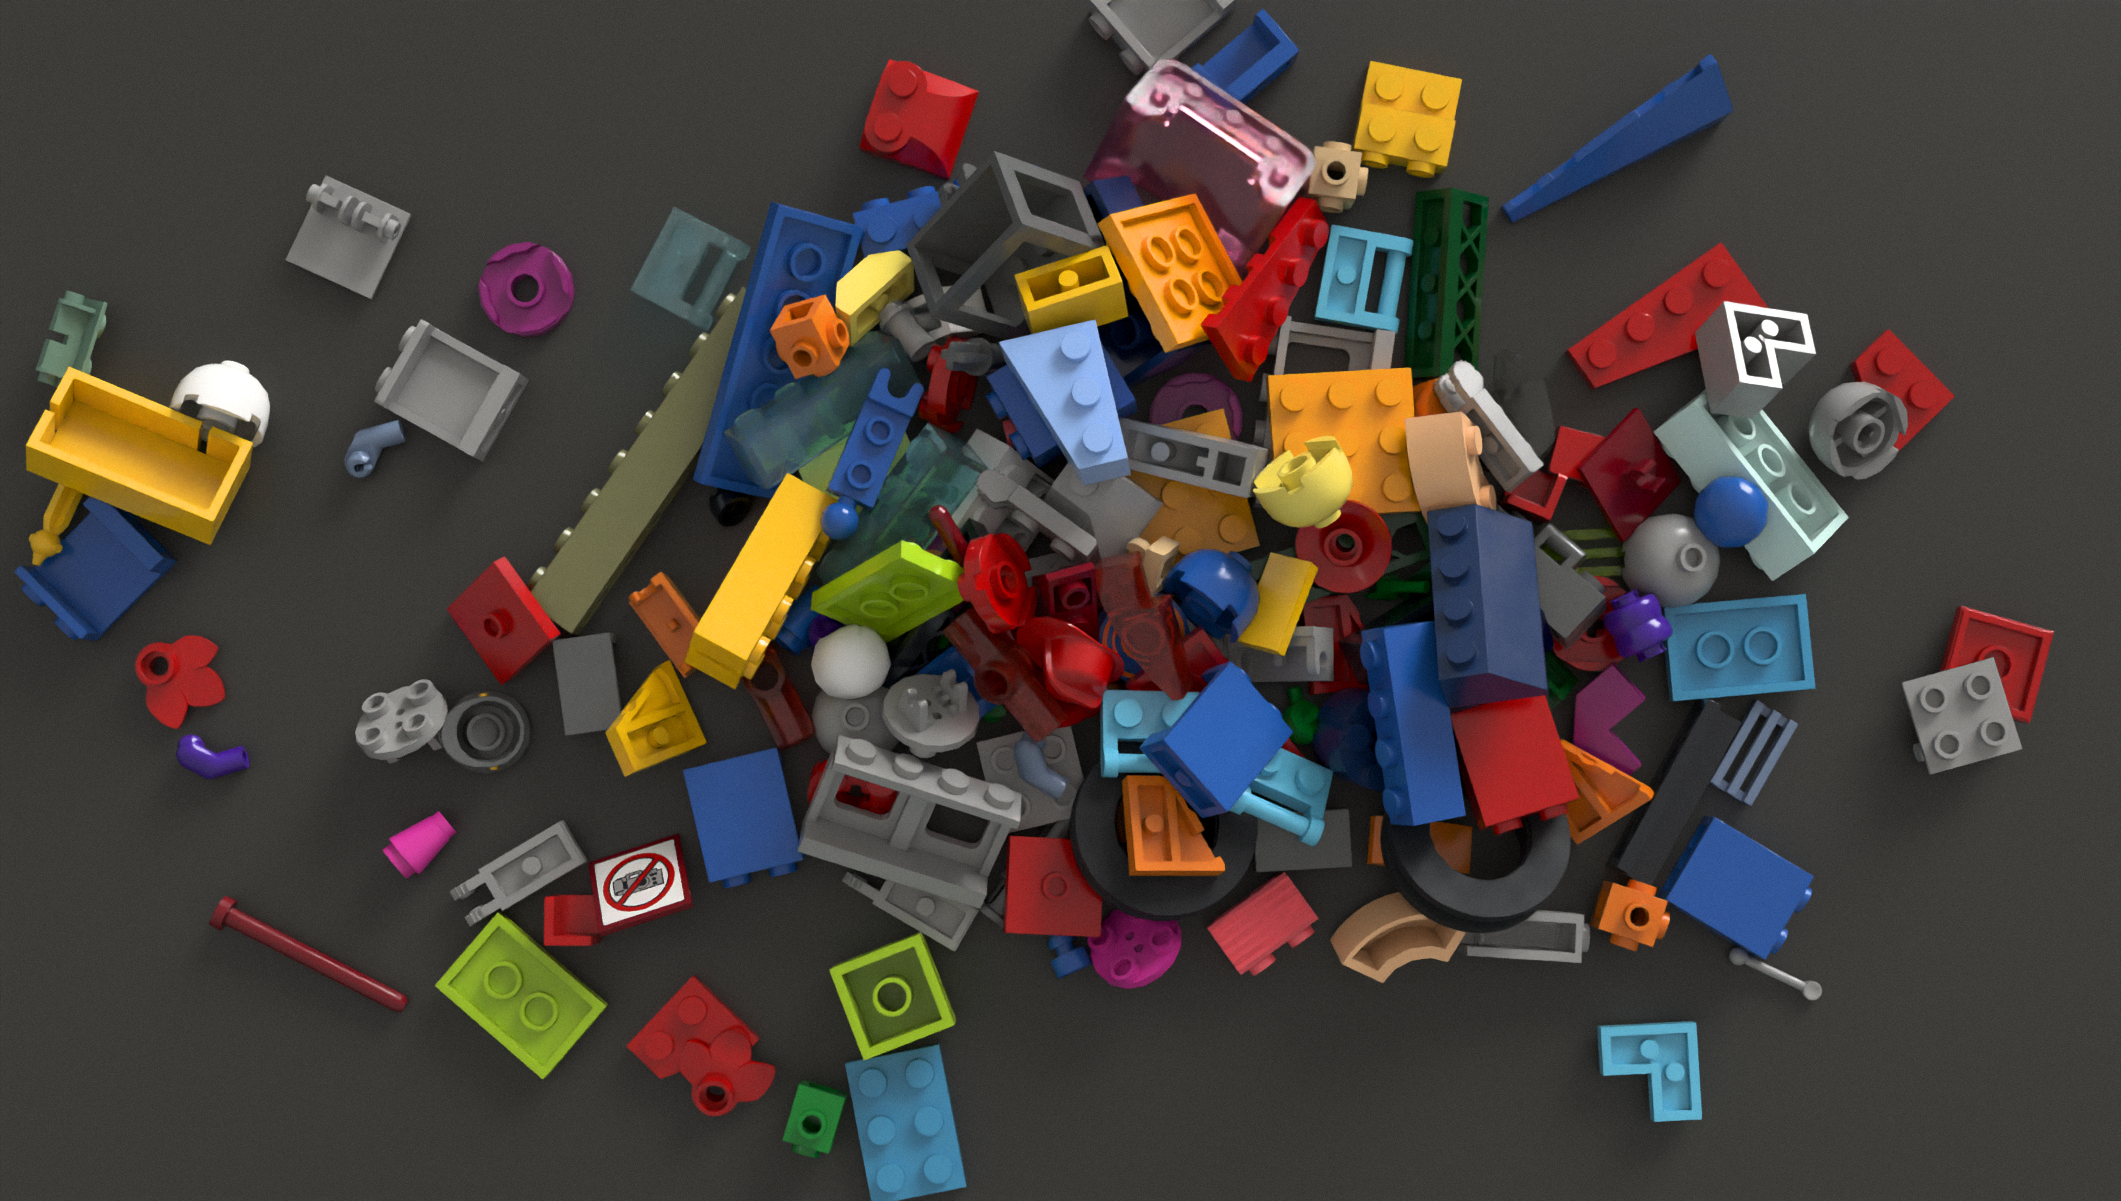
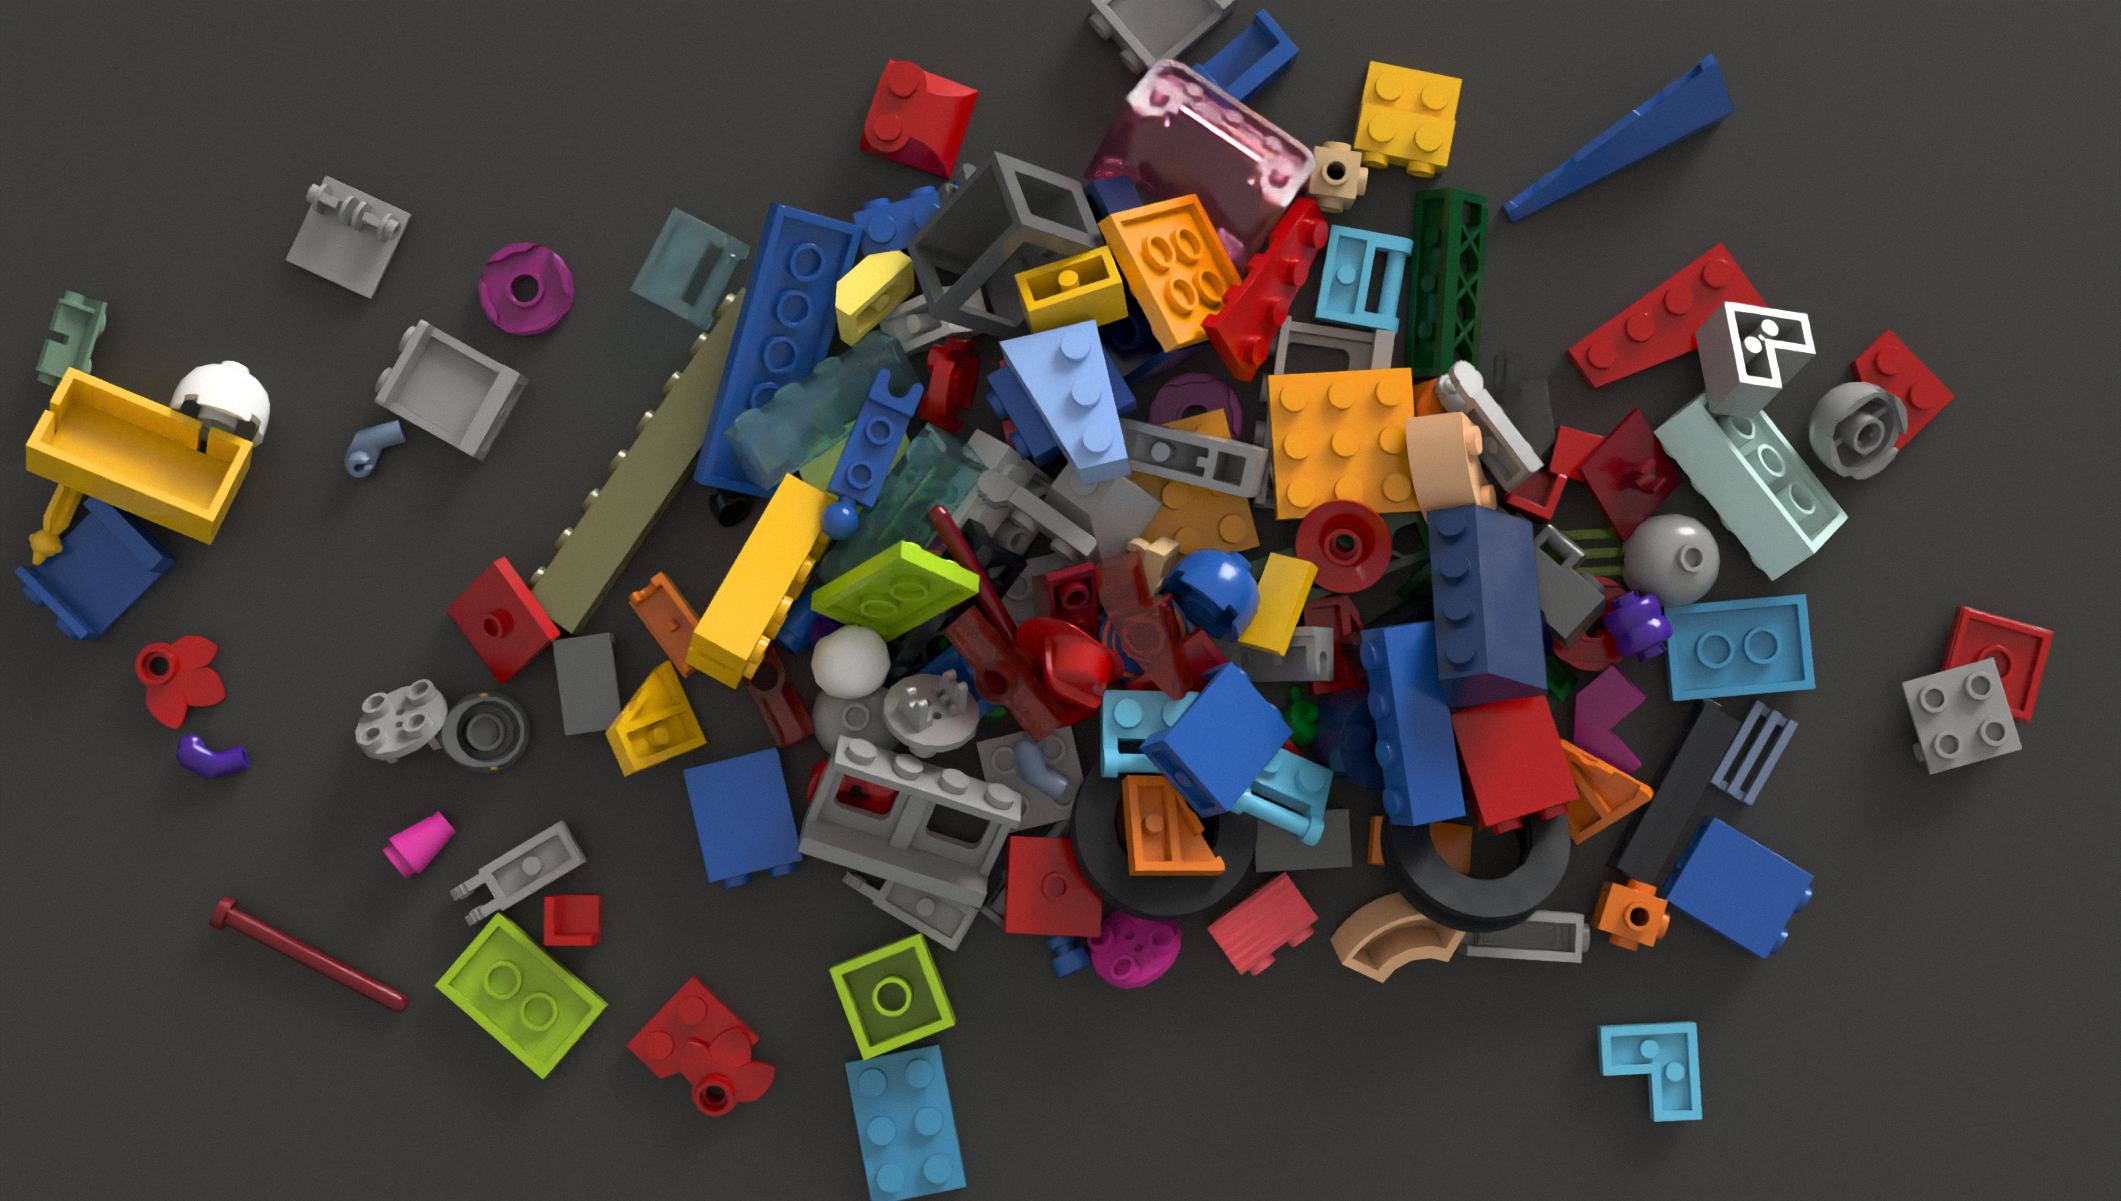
(640, 885): piece -> none
(810, 337): orange brick -> none
(814, 1118): green brick -> none
(899, 321): light grey pin -> none
(974, 356): dark grey axle -> none
(997, 582): red plate -> none
(1308, 486): light yellow cylinder -> none
(1390, 586): green hand -> none
(1731, 512): blue hair -> none
(1809, 989): light grey hinge -> none

